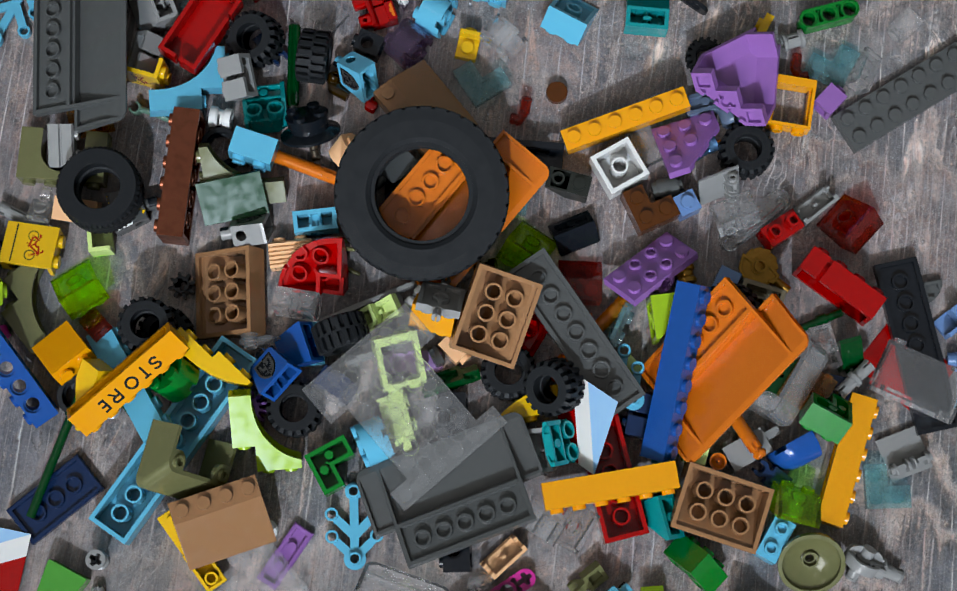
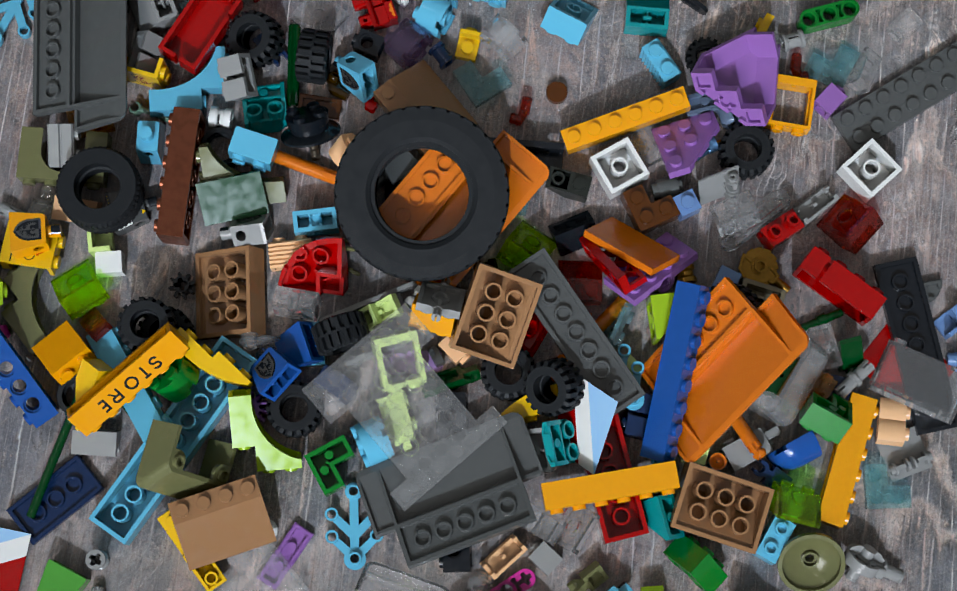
(31, 233): none -> light orange torso
(100, 443): none -> light grey hinge
(110, 264): none -> white panel
(150, 139): none -> medium azure torso
(332, 104): none -> reddish brown tile
(441, 55): none -> dark blue bush
(544, 557): none -> light grey brick
(611, 268): none -> red fence
(631, 246): none -> orange tile
(660, 63): none -> medium azure brick
(869, 170): none -> white brick
(892, 423): none -> light nougat brick

